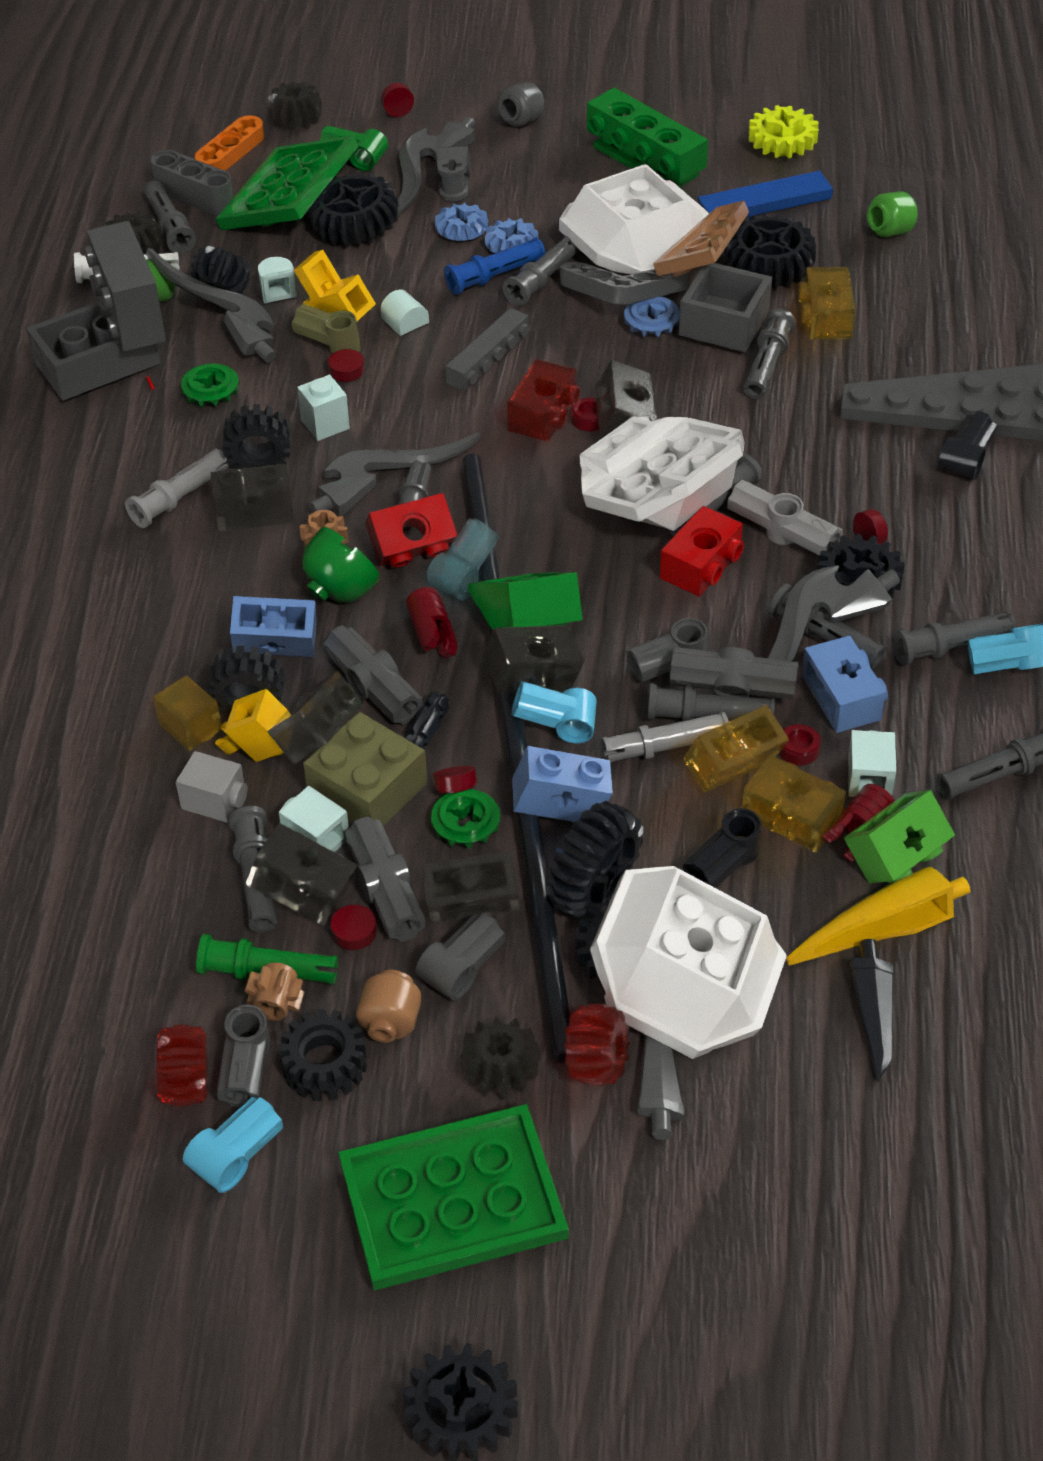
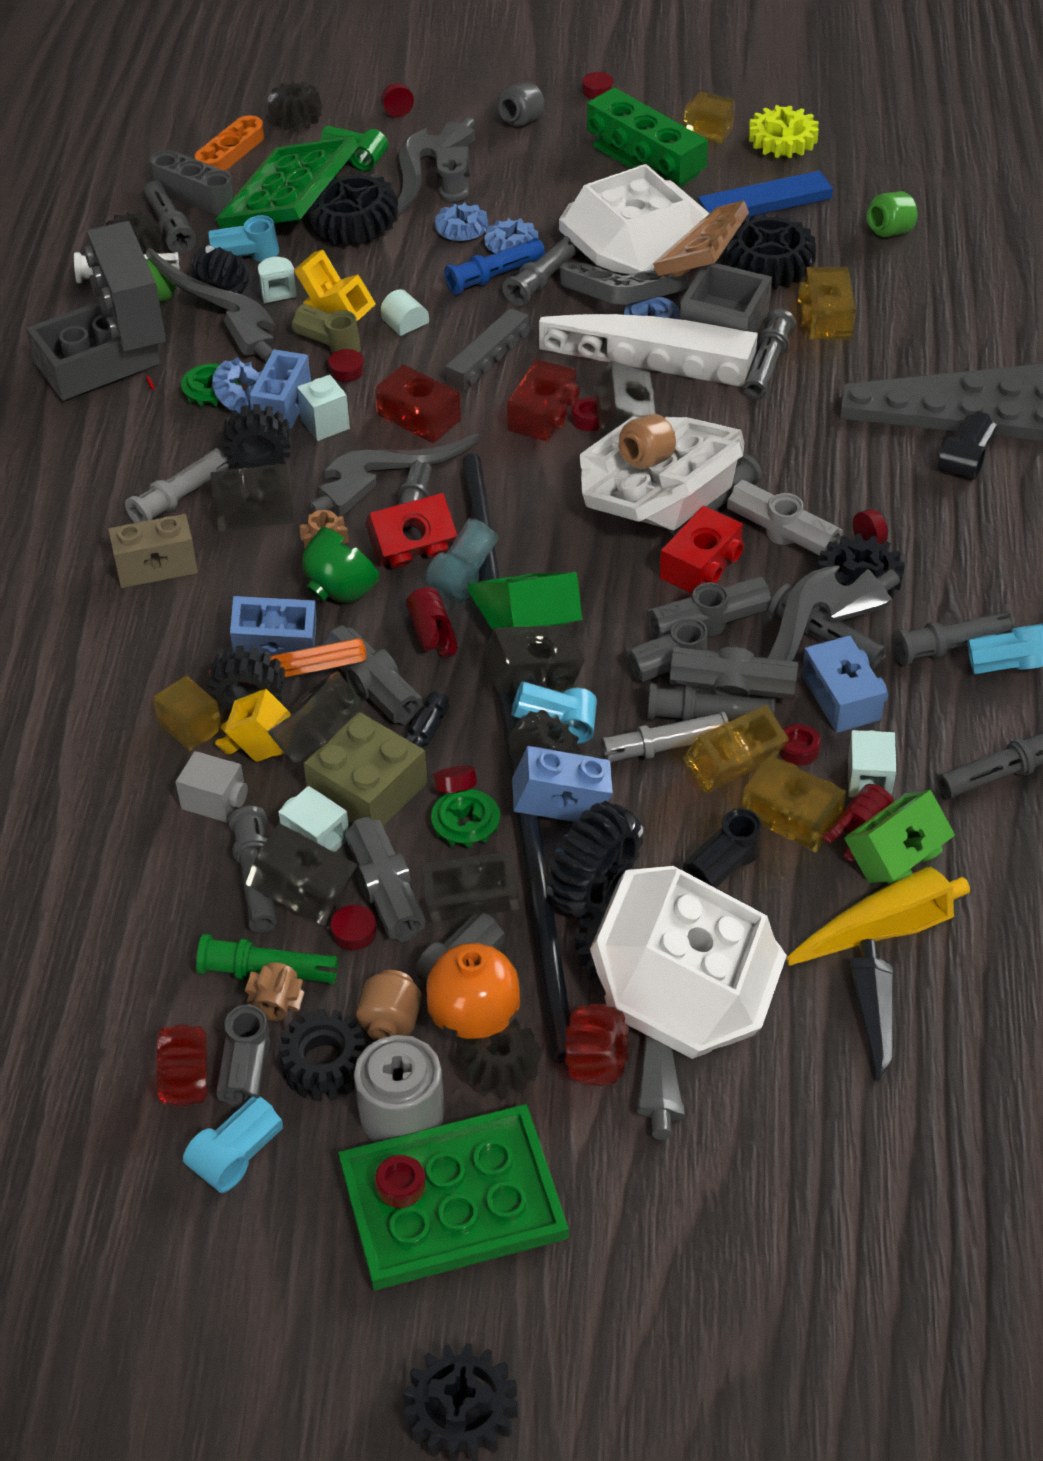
(153, 550): none -> dark tan brick
(224, 383): none -> medium blue gear
(253, 239): none -> medium azure piece
(279, 384): none -> medium blue brick
(321, 657): none -> orange axle
(398, 1087): none -> light grey piece
(400, 1181): none -> dark red tile
(418, 403): none -> clear red brick
(473, 990): none -> orange cylinder
(543, 732): none -> clear smoke gear
(596, 84): none -> dark red tile
(647, 441): none -> medium nougat head
(654, 344): none -> white slope
(710, 116): none -> clear yellow brick
(712, 606): none -> dark grey piece

